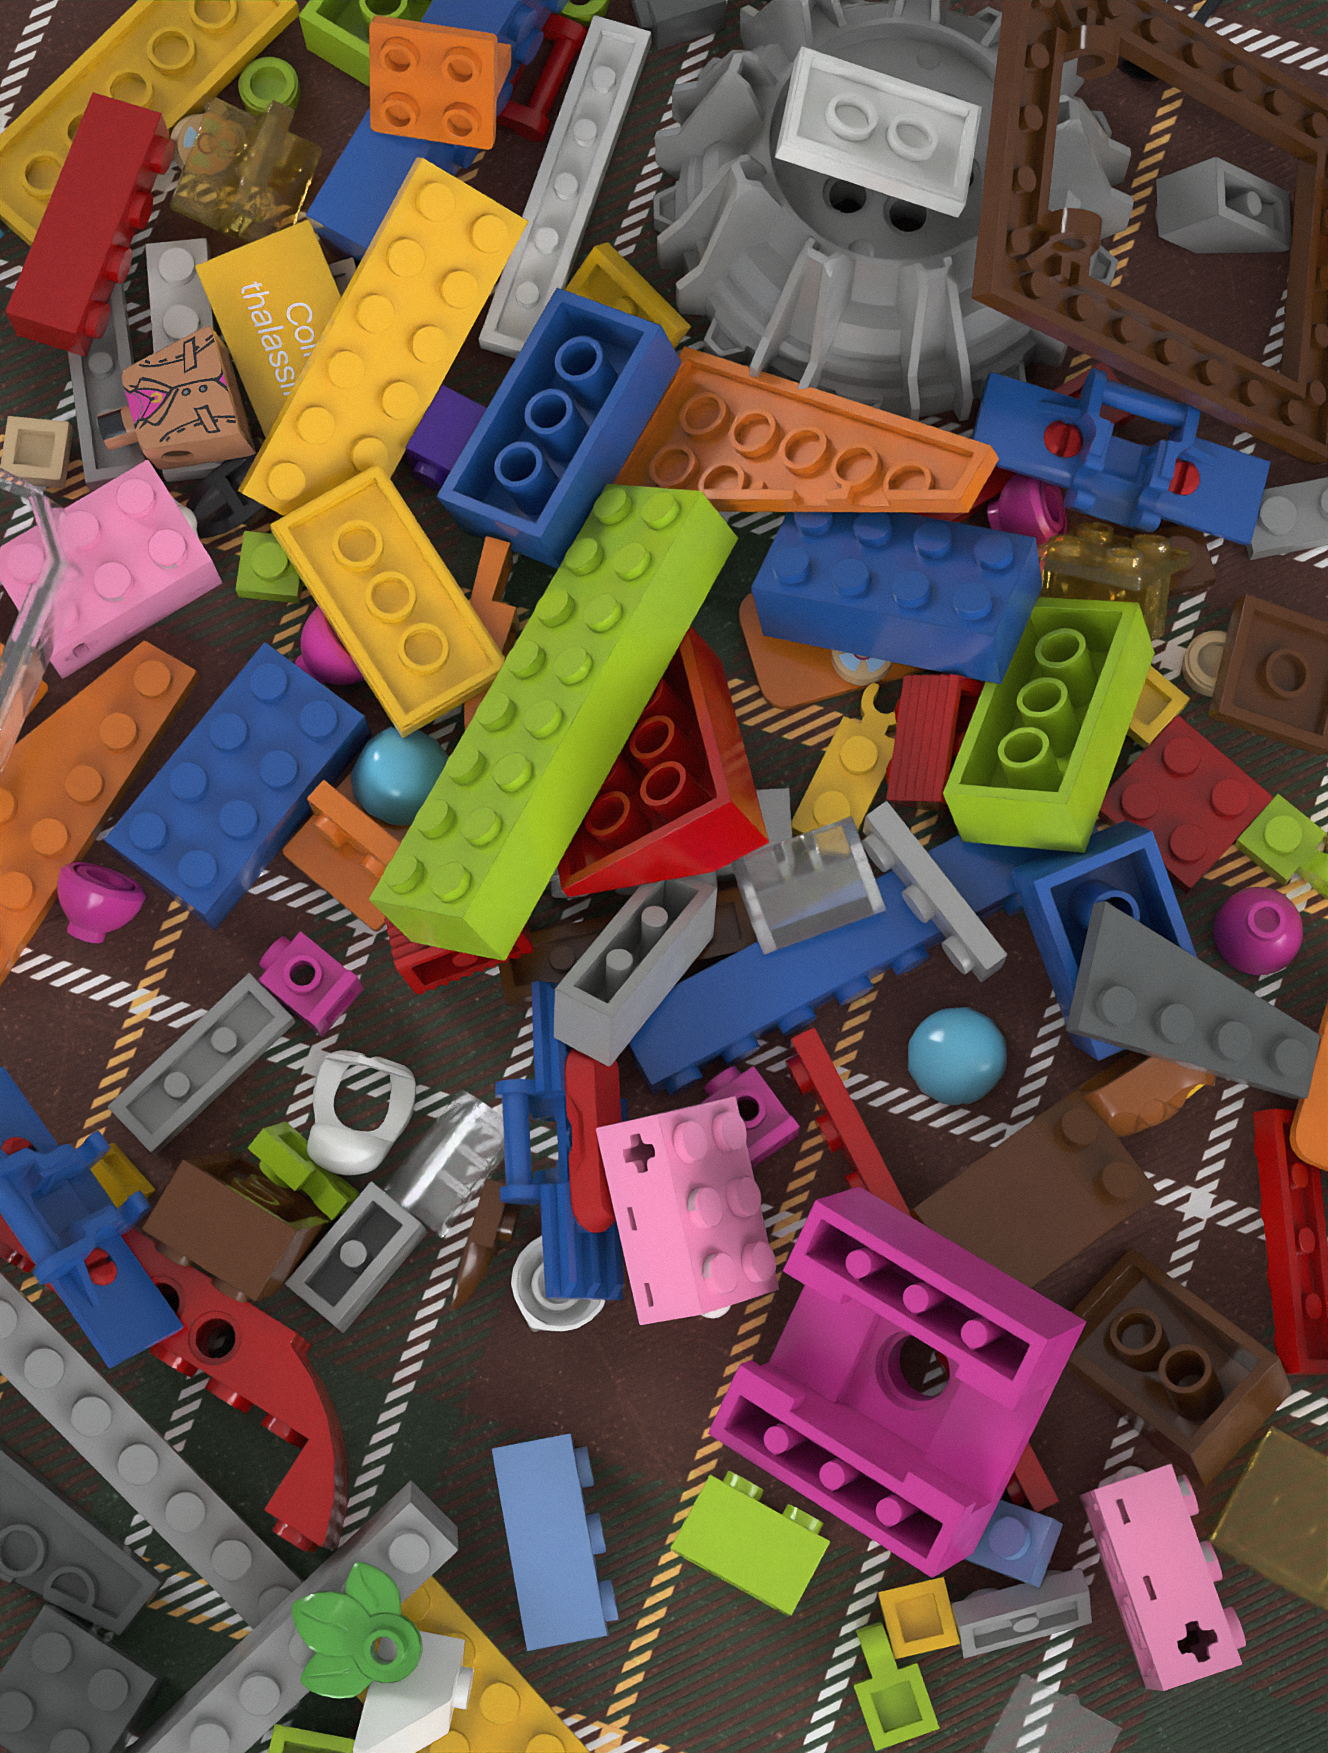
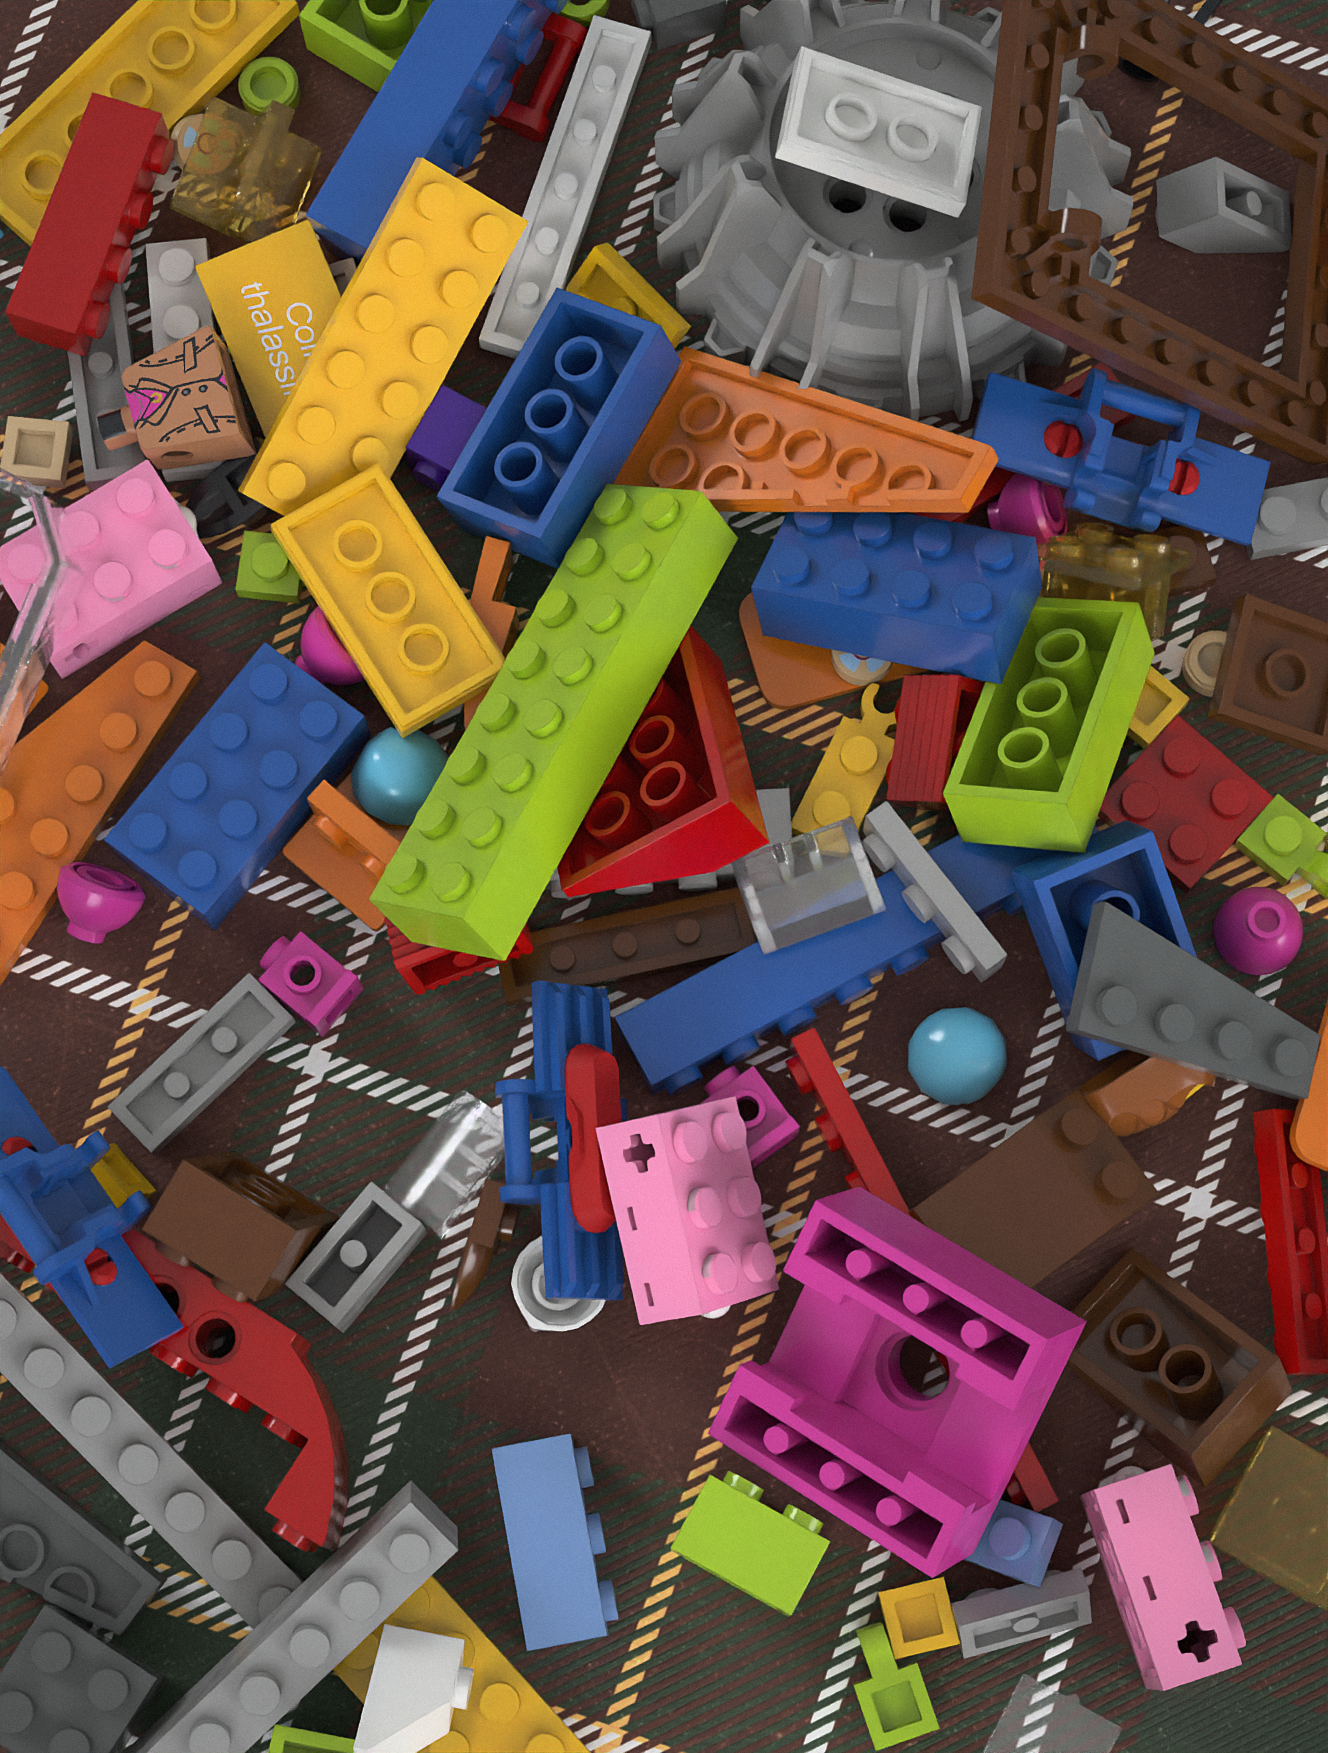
(288, 1165): lime plate -> none
(345, 1149): white piece -> none
(345, 1634): bright green plate -> none
(435, 81): orange bracket -> none
(633, 966): light grey brick -> none

